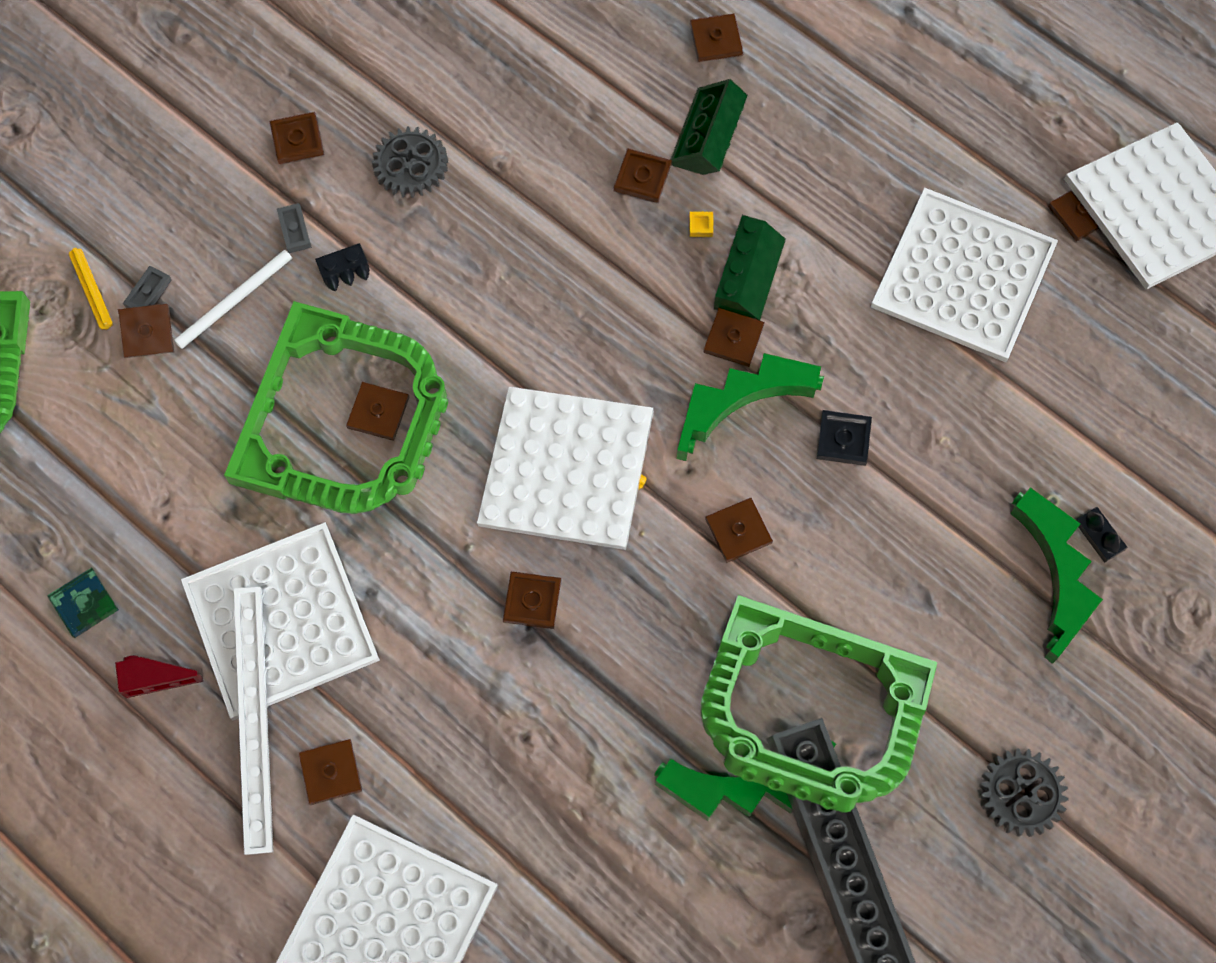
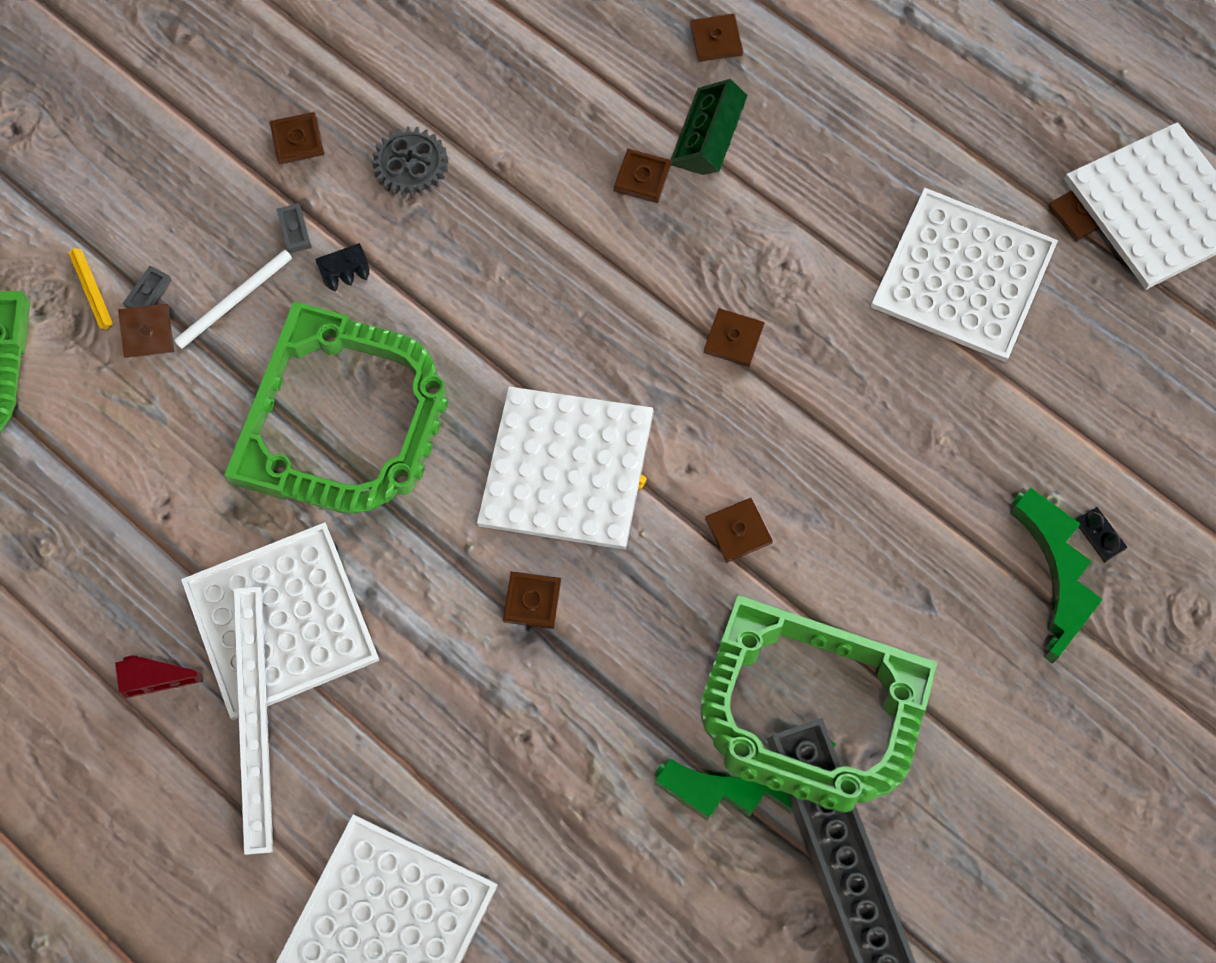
(82, 602): tile -> none
(330, 772): reddish brown plate -> none
(377, 411): reddish brown plate -> none
(701, 224): yellow plate -> none
(712, 405): green arch -> none
(750, 268): dark green slope -> none
(844, 437): black plate -> none
(1039, 812): dark grey gear -> none

